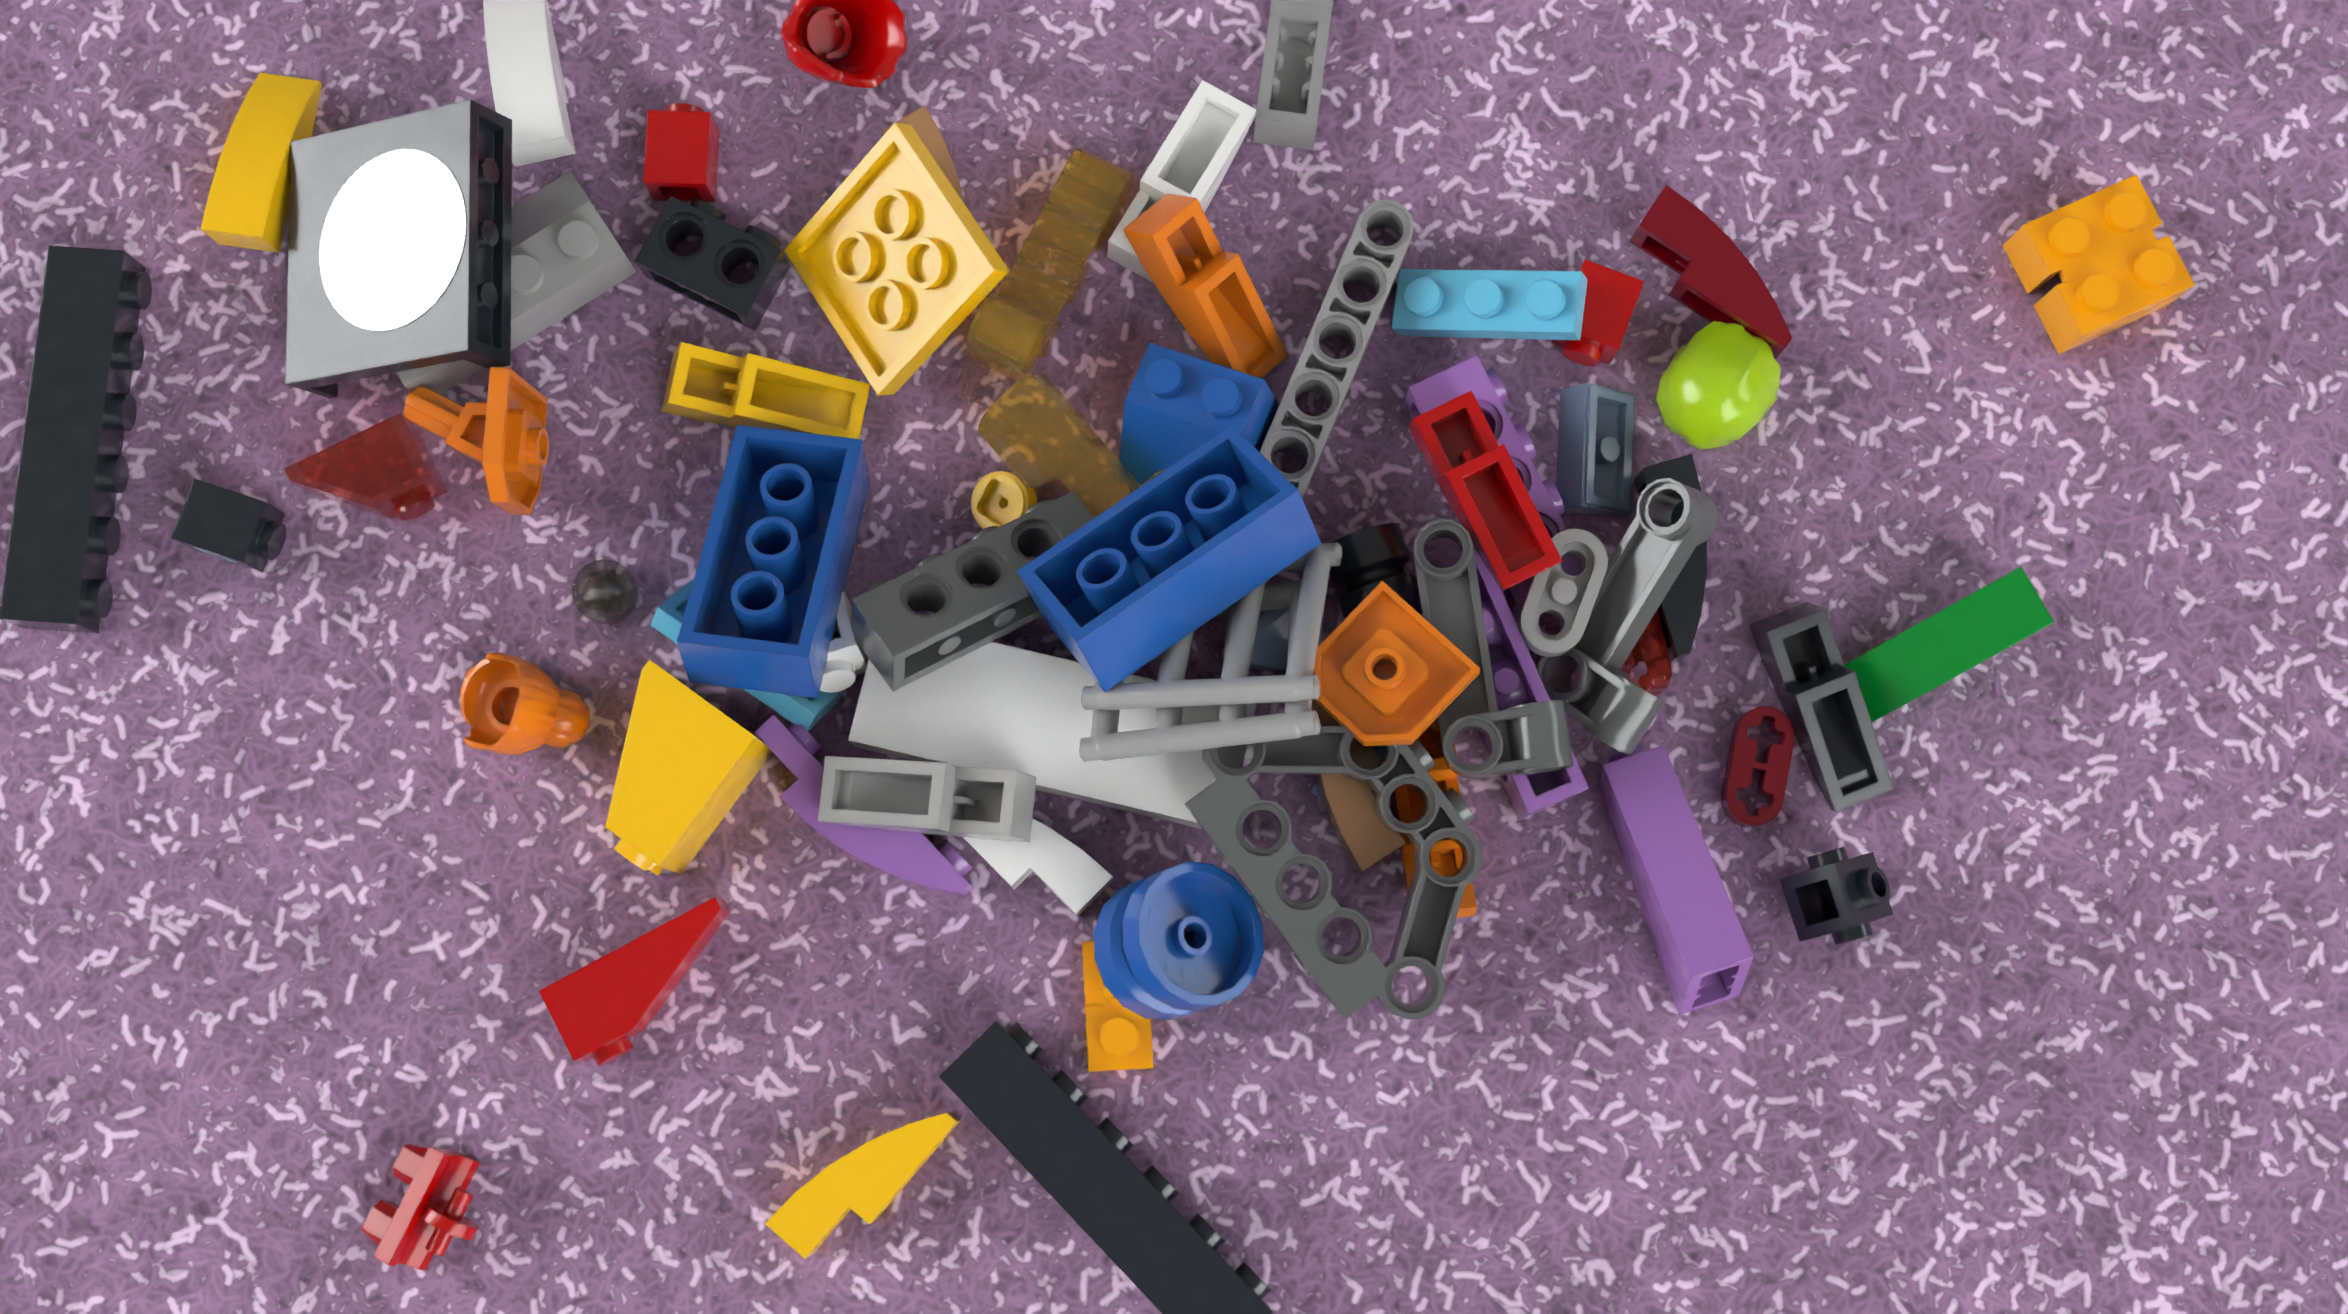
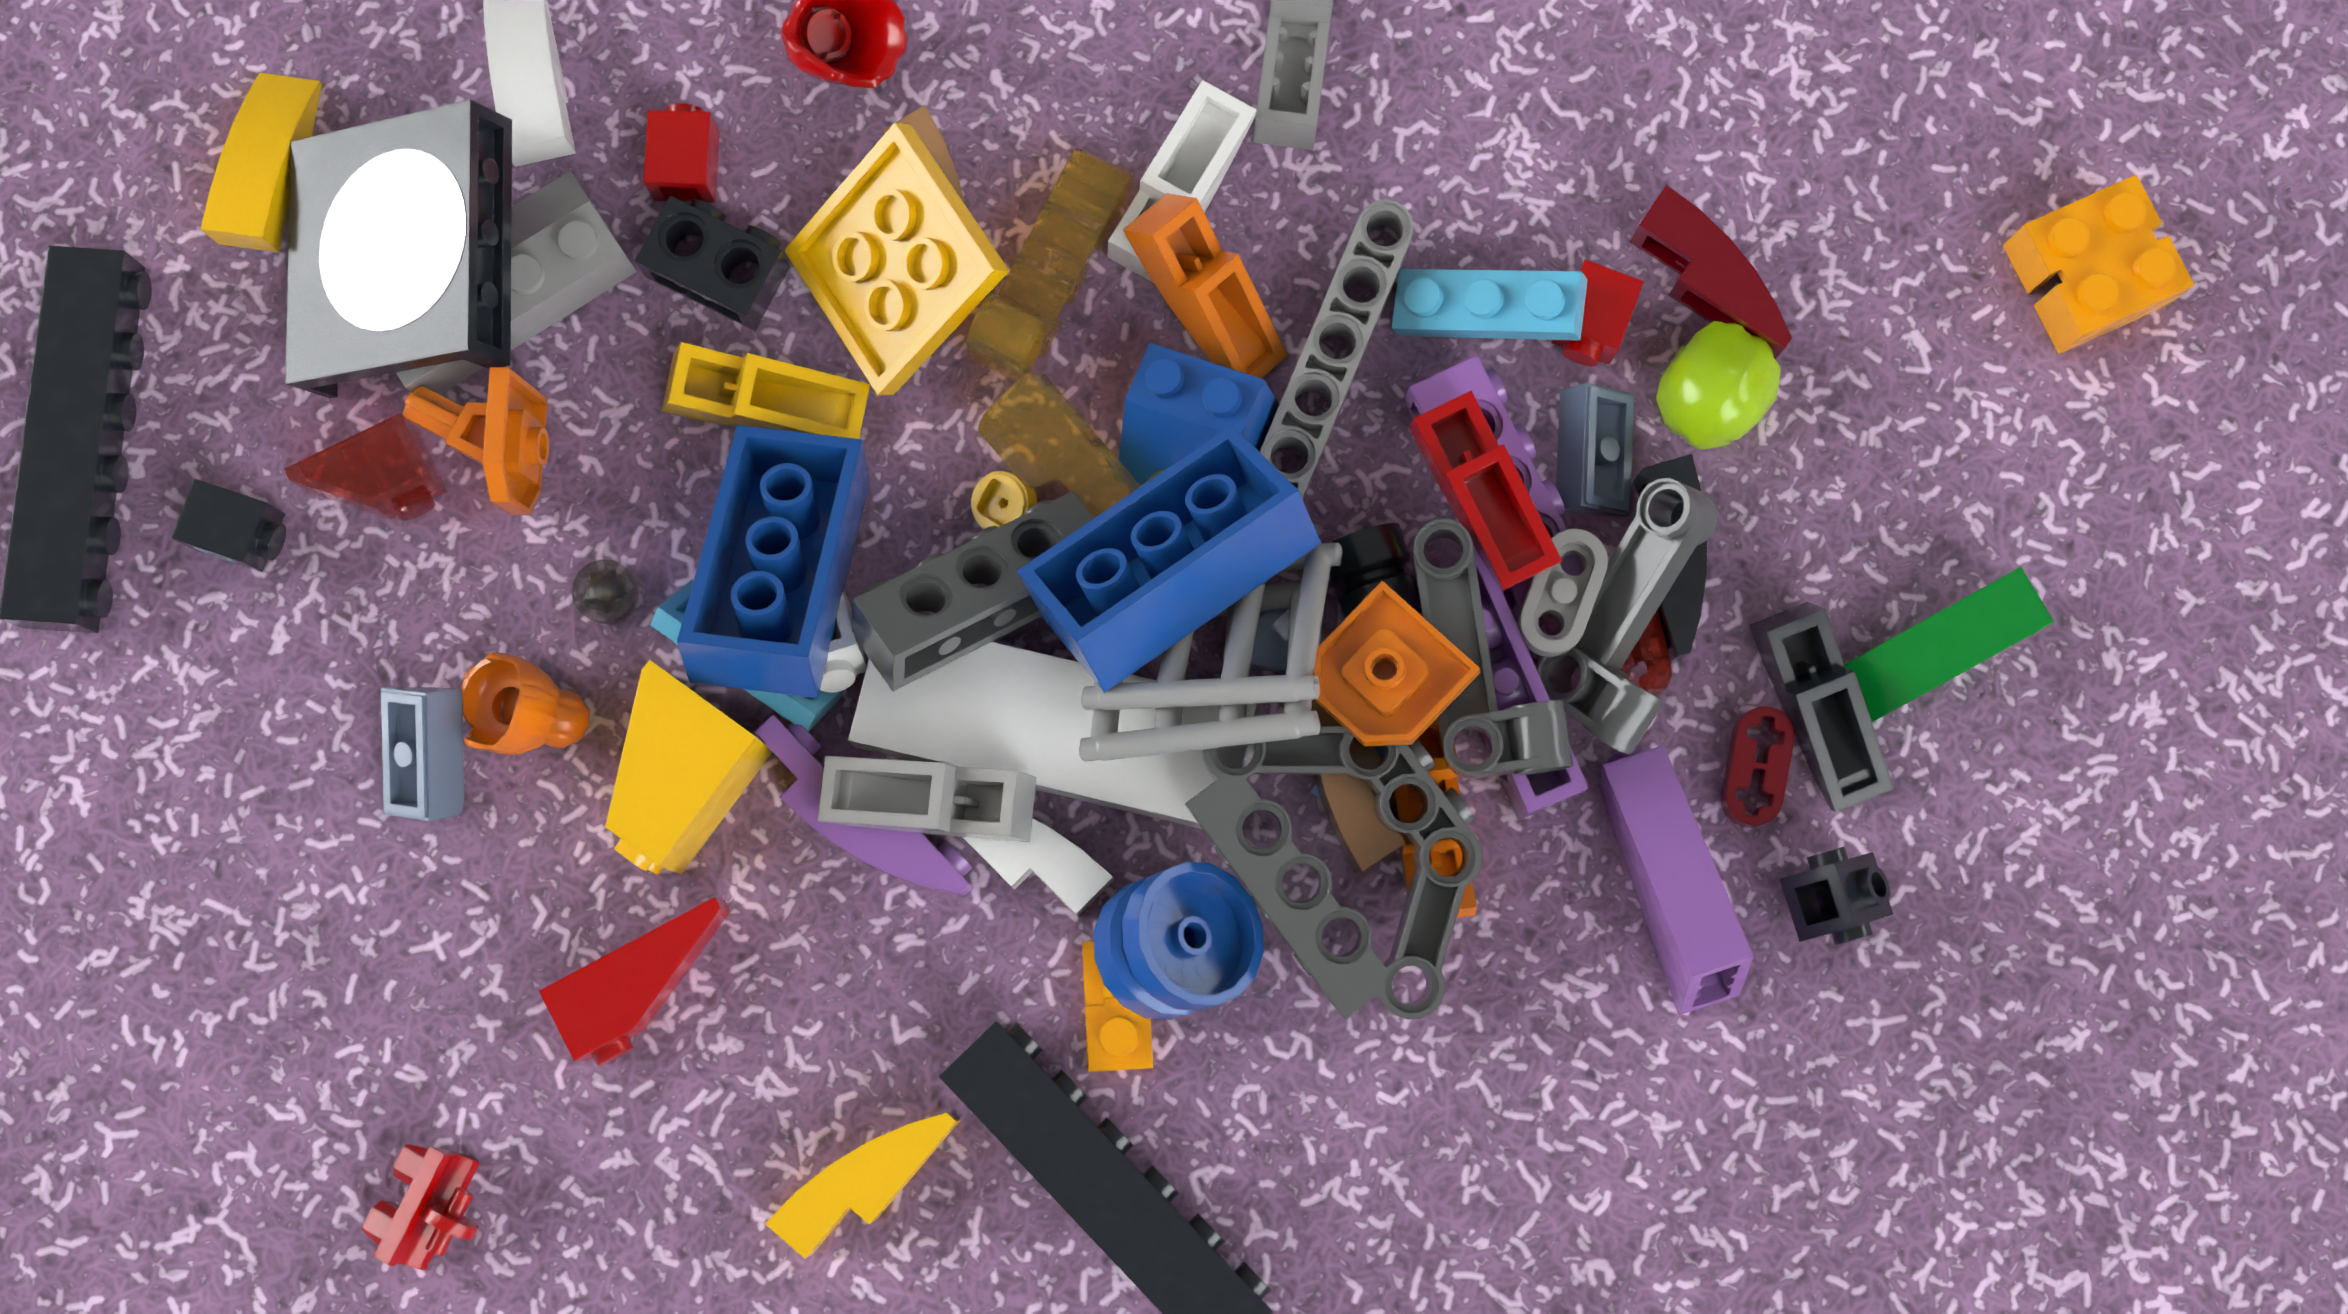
(422, 752): none -> sand blue slope

